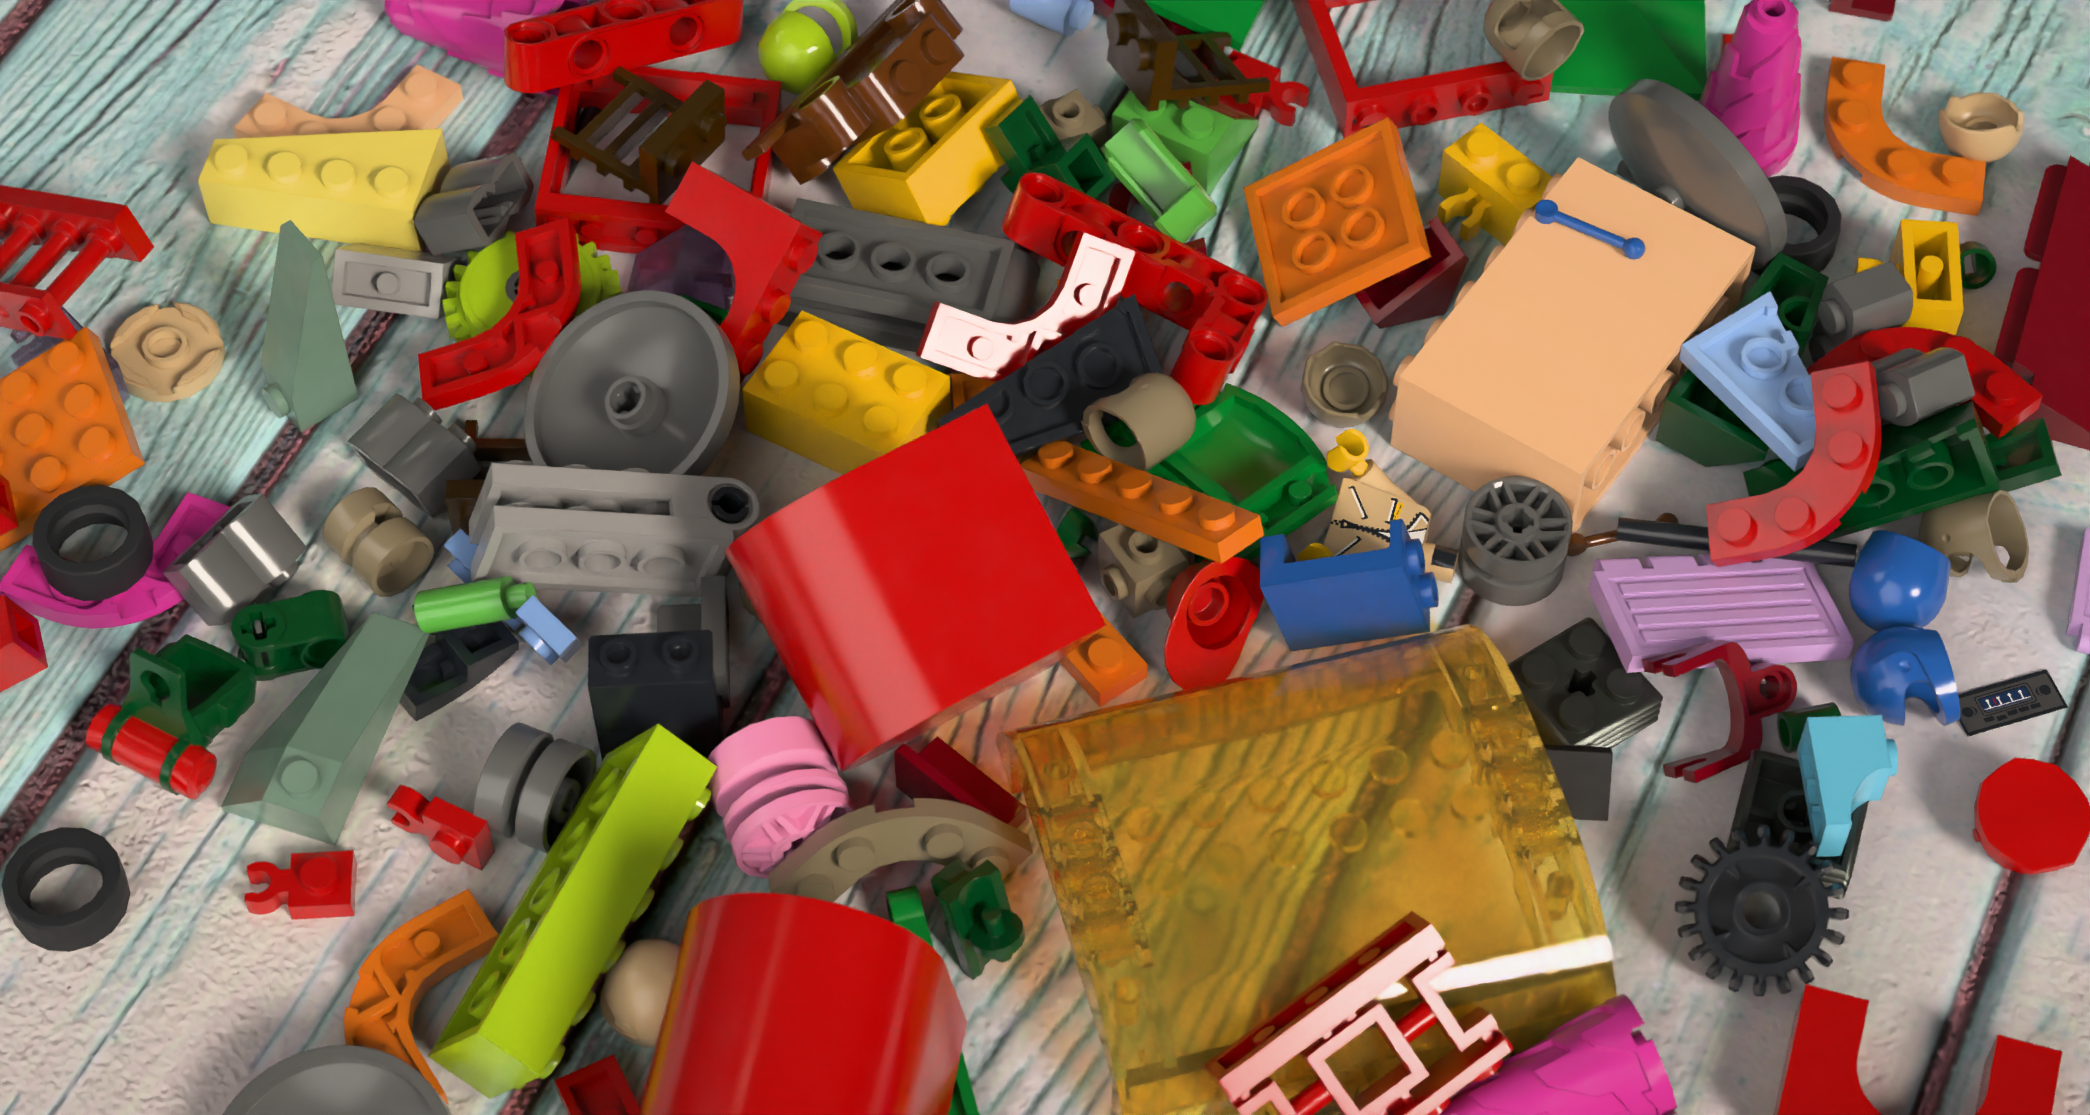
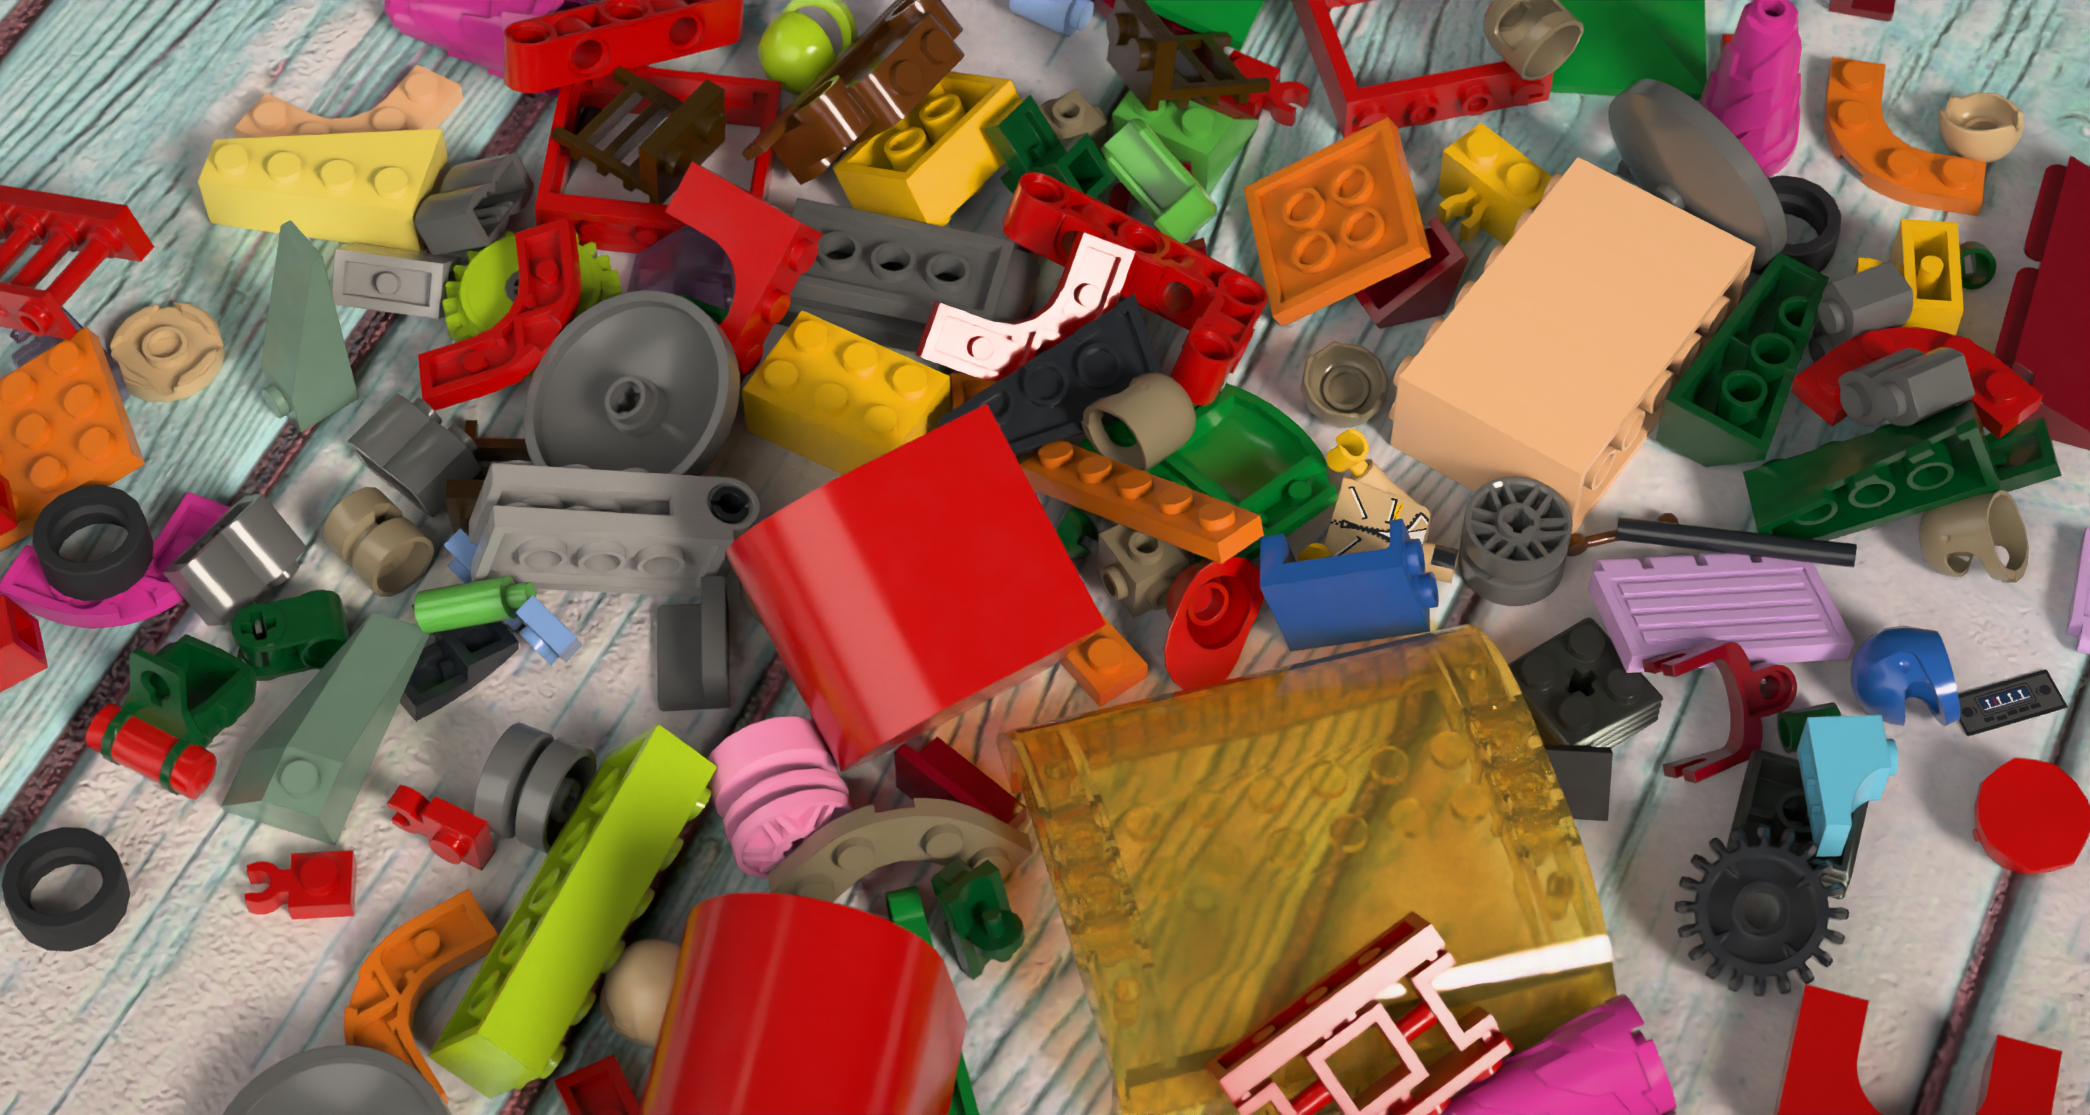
(655, 681): black panel -> none
(1547, 212): blue hinge -> none
(1759, 377): light blue wing -> none
(1831, 481): plate -> none
(1898, 581): blue helmet -> none

